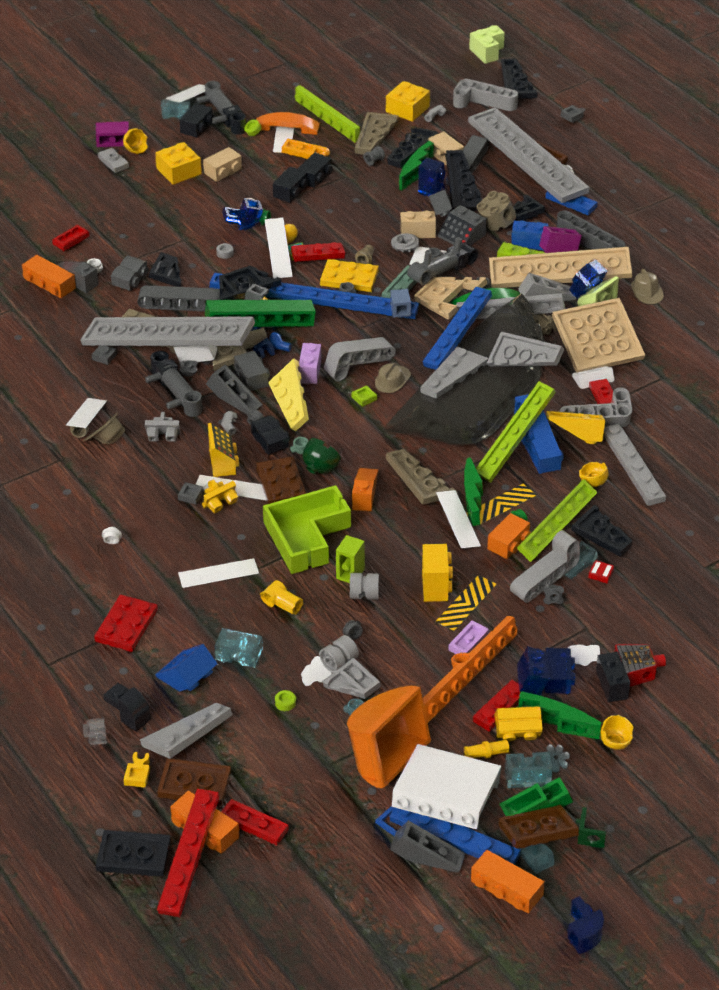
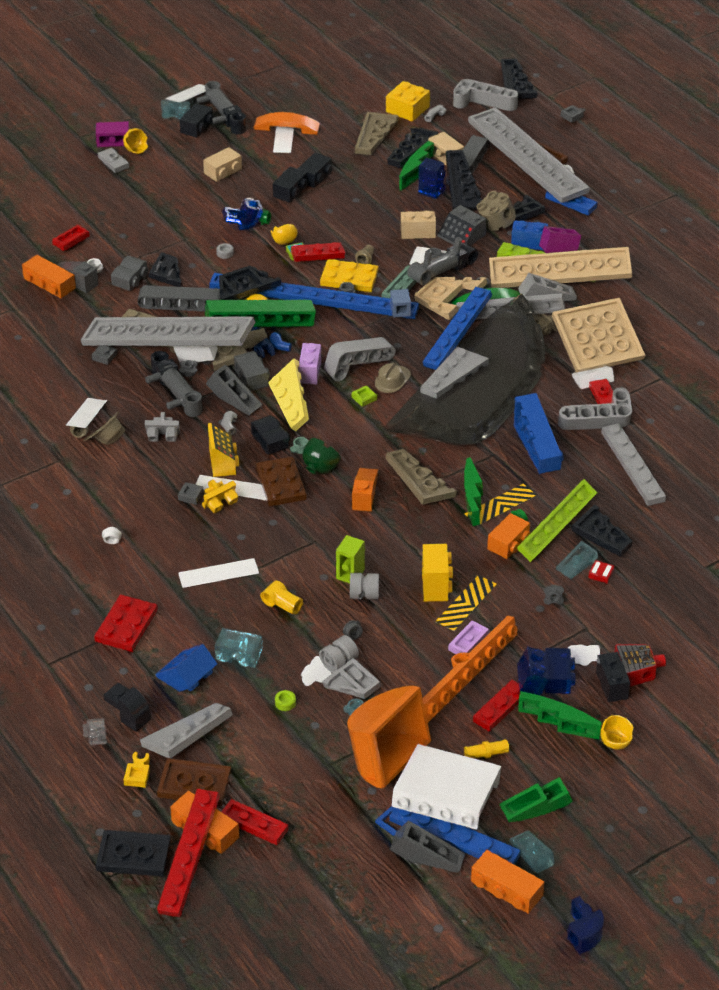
(178, 163): yellow brick -> none
(252, 127): lime tile -> none
(254, 415): dark grey plate -> none
(256, 292): dark grey slope -> none
(278, 248): white sticker -> none
(300, 523): lime piece -> none
(303, 149): light orange plate -> none
(327, 113): lime plate -> none
(374, 155): dark grey bush -> none
(410, 240): light grey gear -> none
(440, 203): dark grey slope -> none
(458, 519): white sticker -> none
(487, 43): yellowish green brick -> none
(515, 431): lime plate -> none
(518, 722): yellow brick -> none
(523, 351): light grey wing -> none
(528, 771): clear light blue brick -> none
(538, 826): reddish brown plate -> none
(549, 568): light grey beam -> none
(558, 757): dark grey plant -> none
(583, 832): dark green bracket -> none
(584, 426): yellow slope -> none
(587, 277): clear blue brick -> none
(592, 236): dark grey beam -> none
(594, 473): yellow hair -> none
(604, 291): yellowish green slope -> none
(647, 288): dark tan piece -> none

